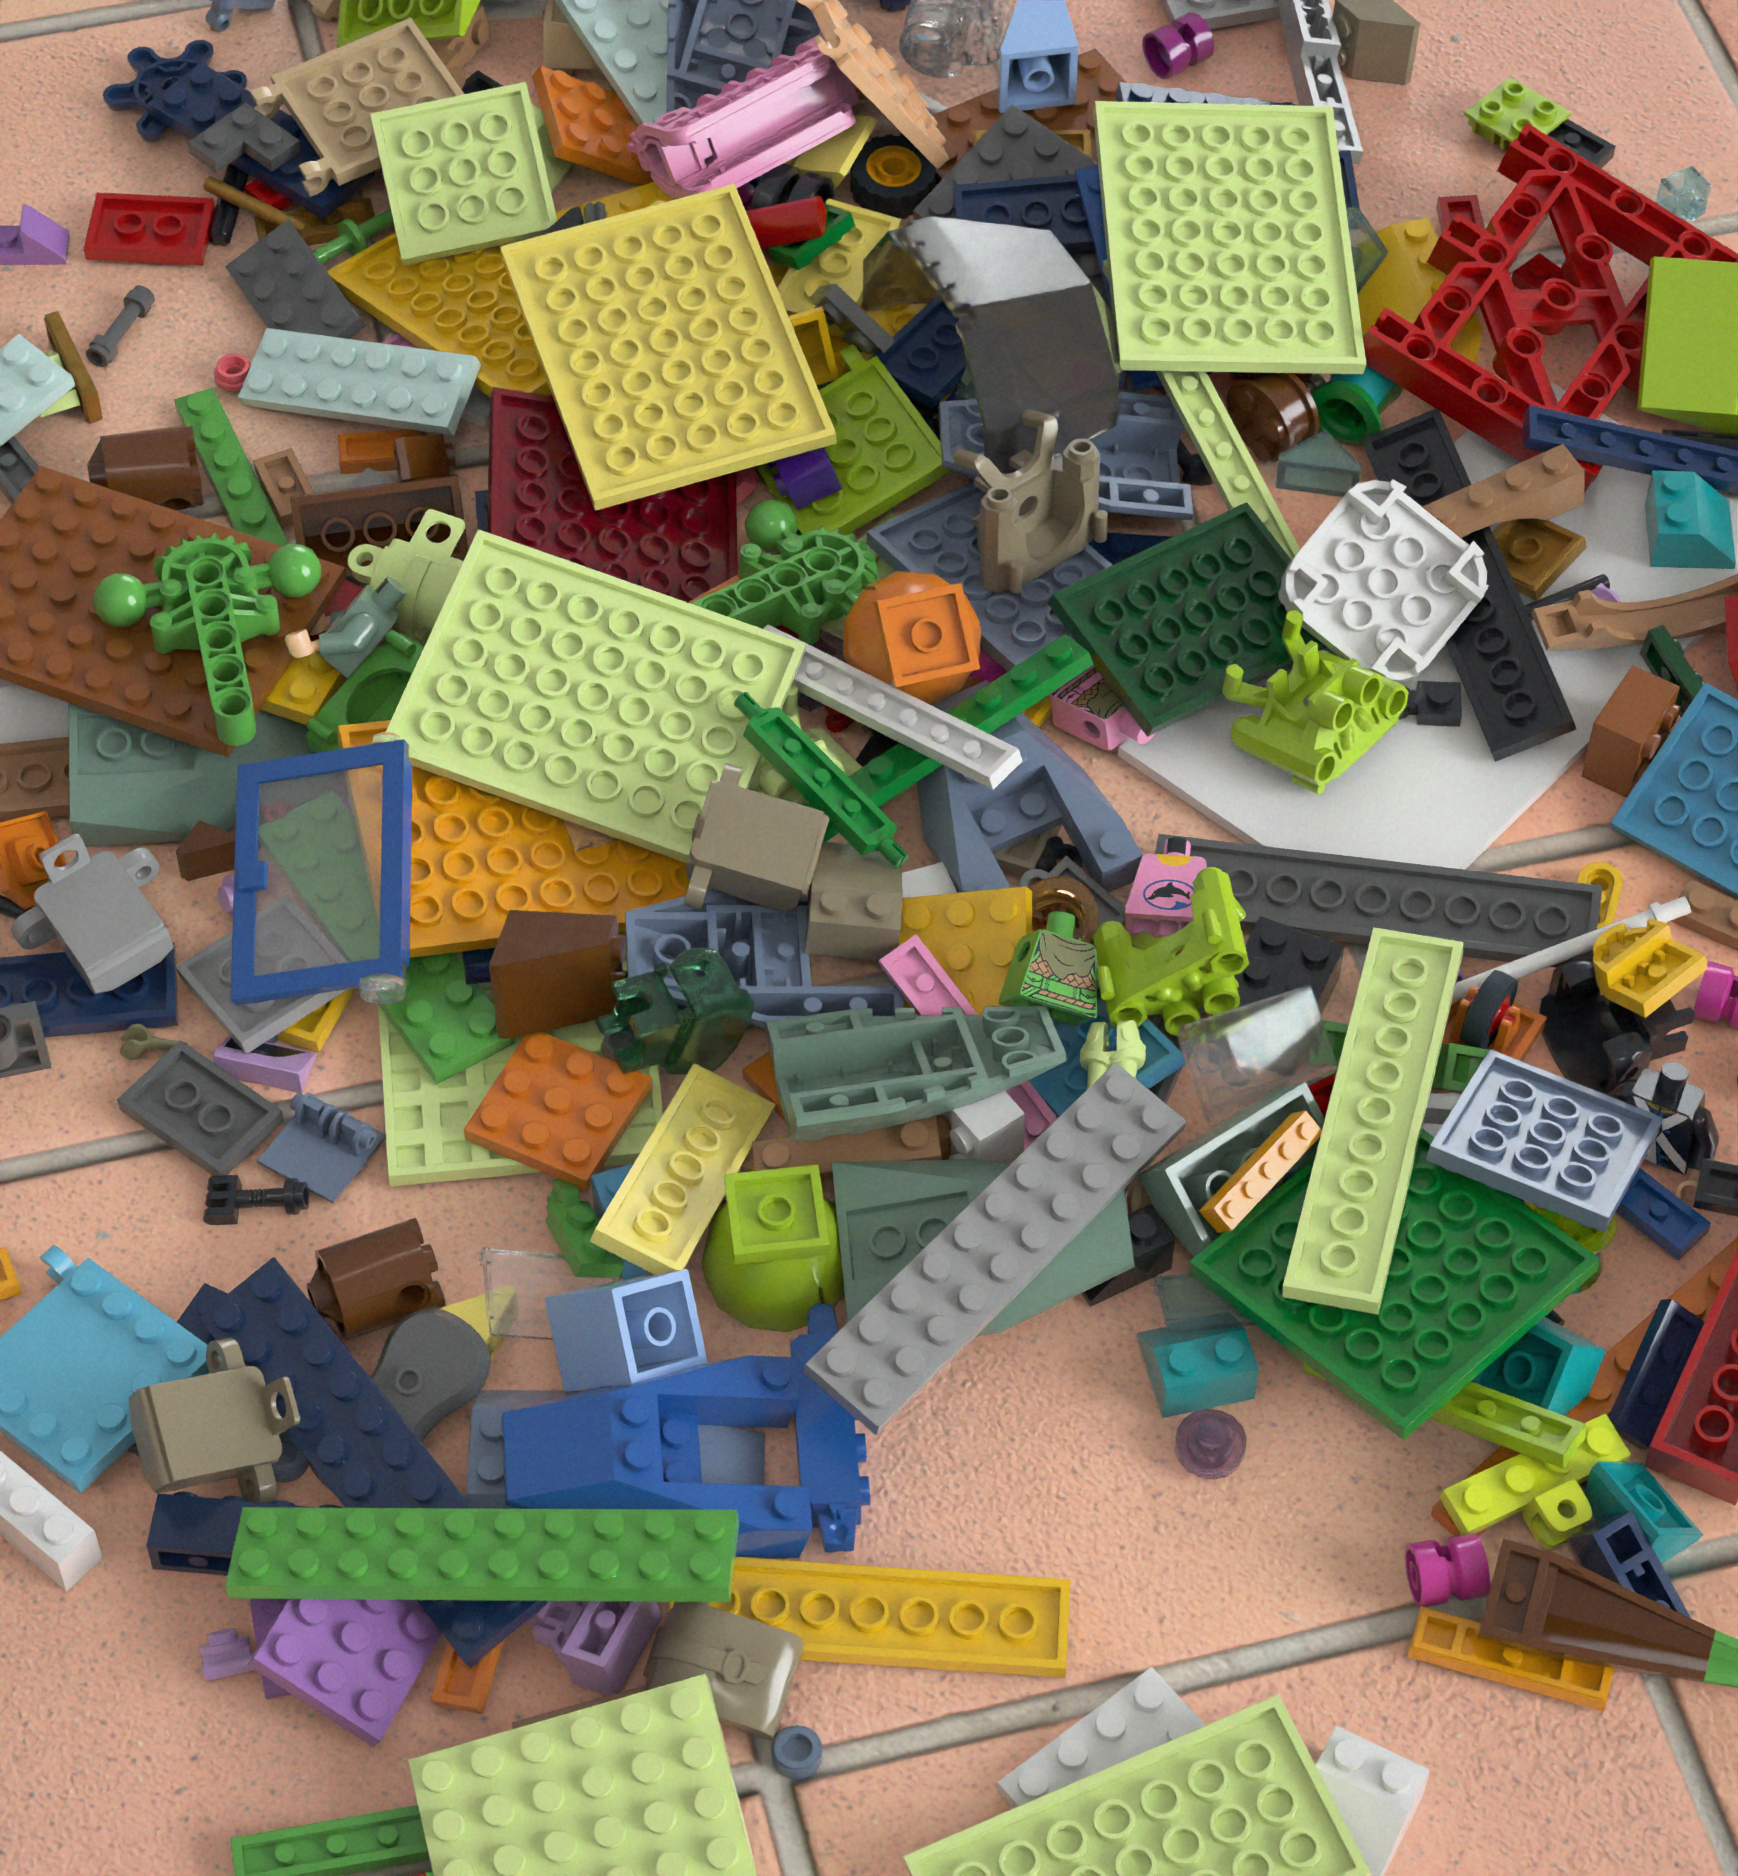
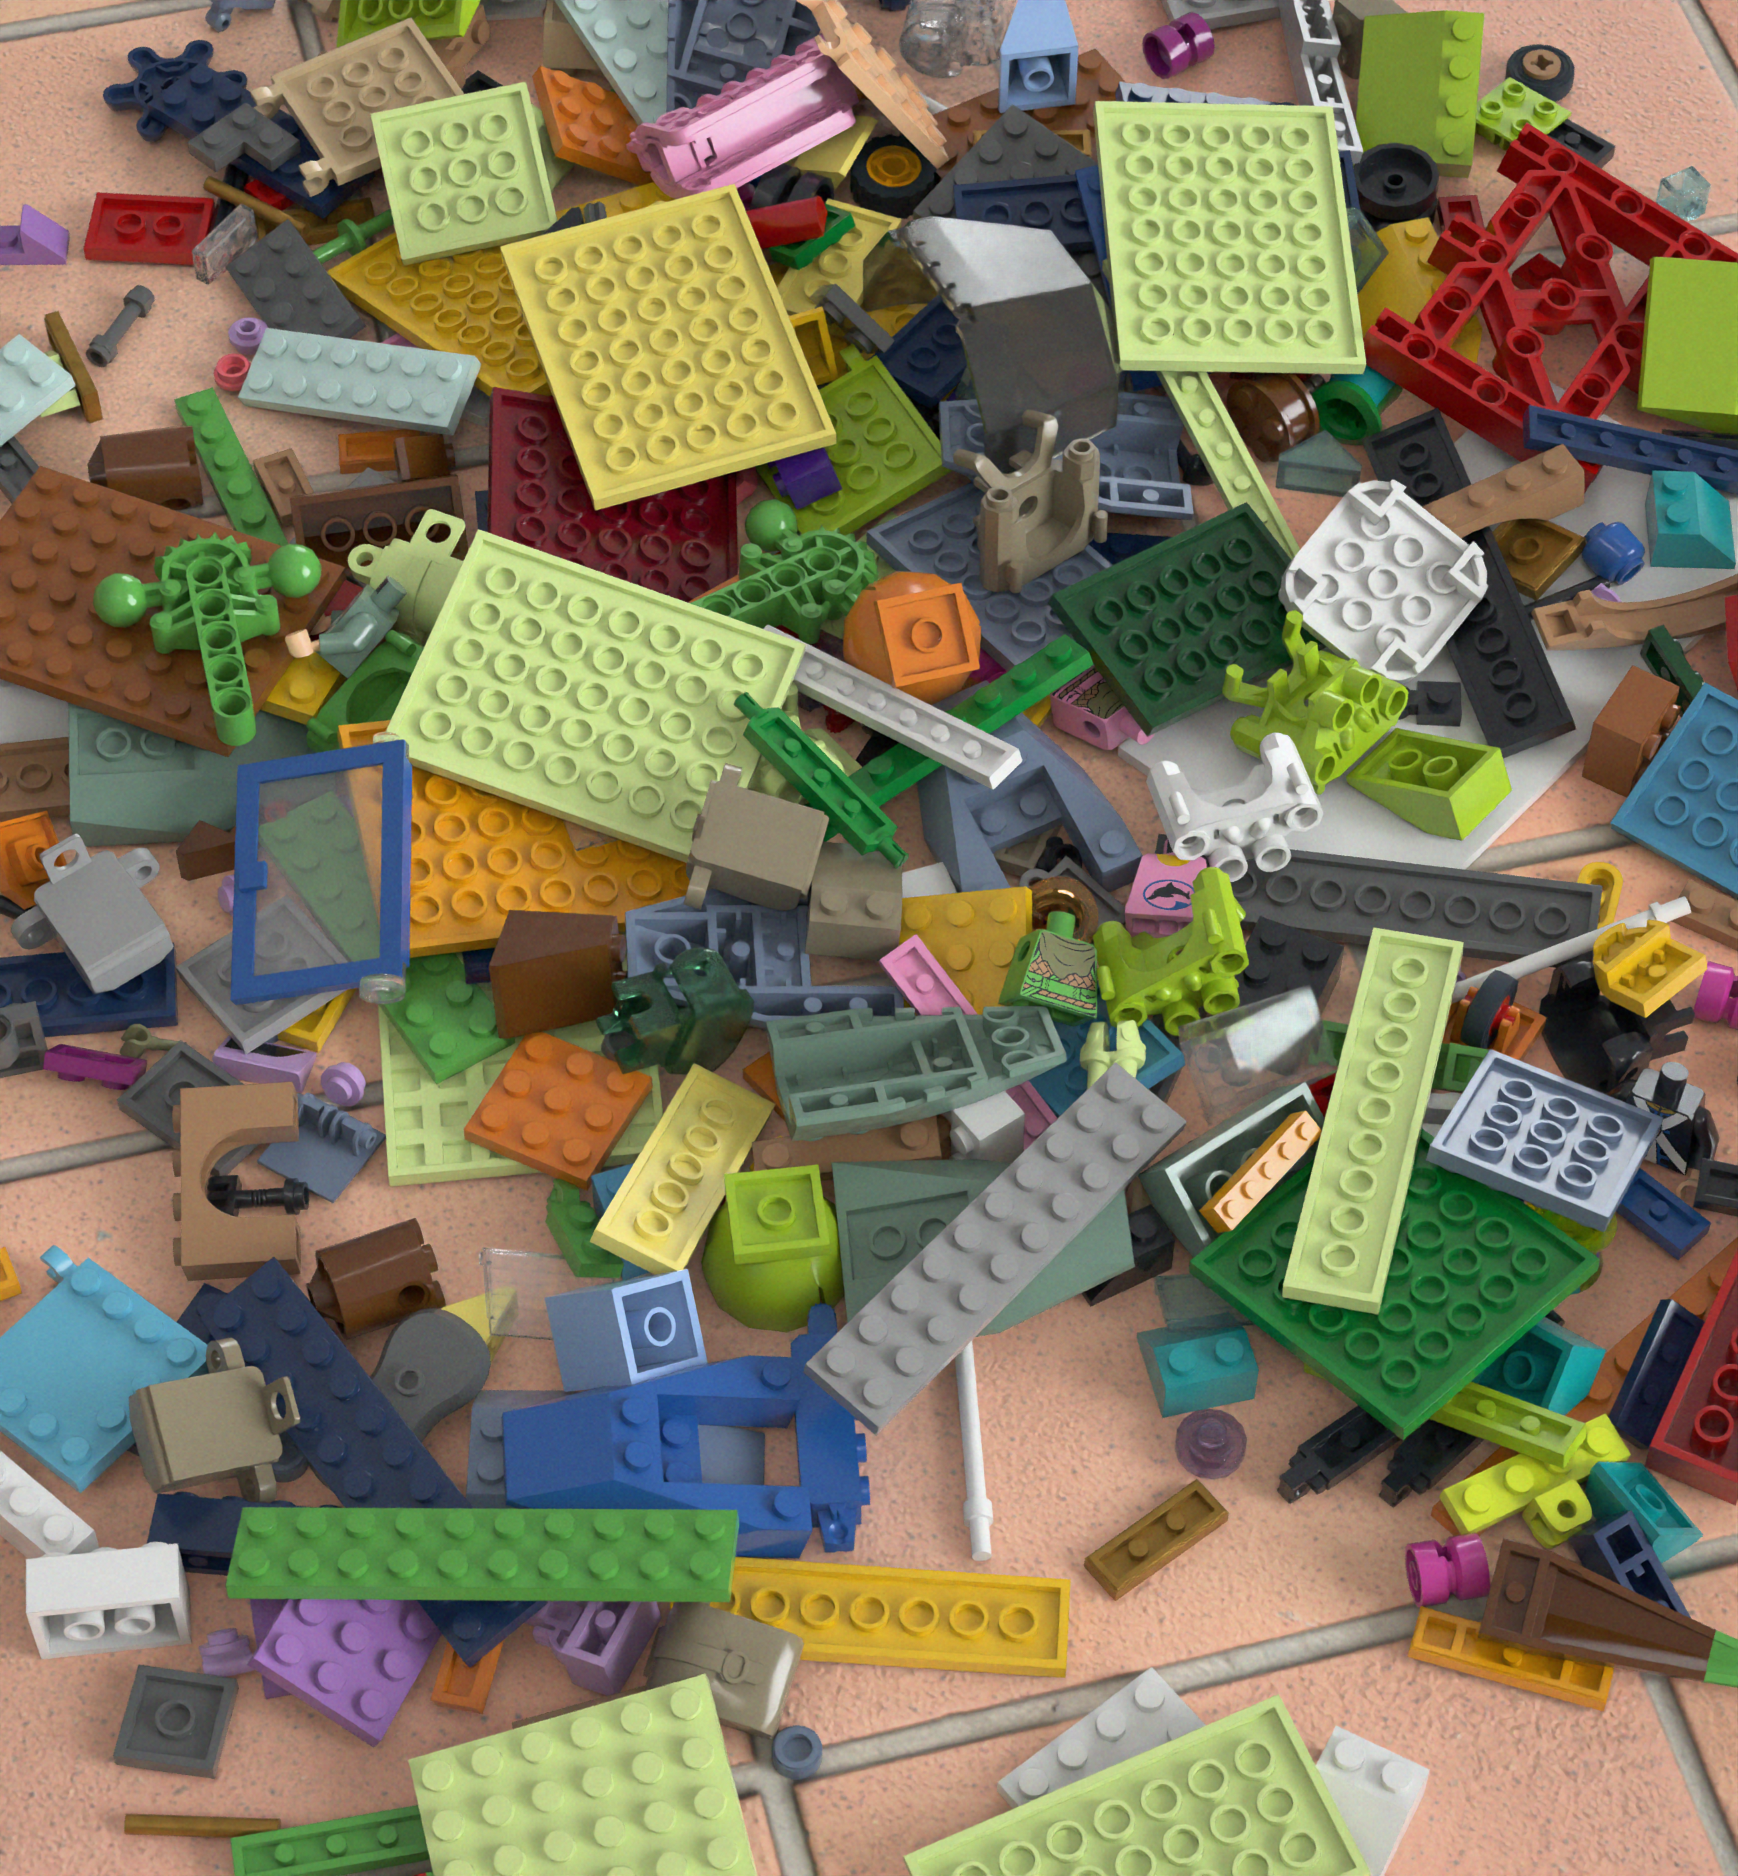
(77, 1063): none -> magenta plate
(108, 1600): none -> white brick
(176, 1721): none -> dark grey plate
(197, 1825): none -> pearl gold bar
(209, 1127): none -> medium nougat arch
(224, 244): none -> clear plate
(247, 335): none -> lavender plate
(343, 1084): none -> lavender plate
(977, 1508): none -> white bar
(1156, 1539): none -> pearl gold tile
(1274, 802): none -> white piece
(1335, 1454): none -> black hinge
(1396, 184): none -> black wheel
(1422, 84): none -> lime slope
(1425, 1460): none -> black hinge
(1434, 781): none -> lime slope
(1542, 70): none -> black wheel
(1613, 552): none -> blue head

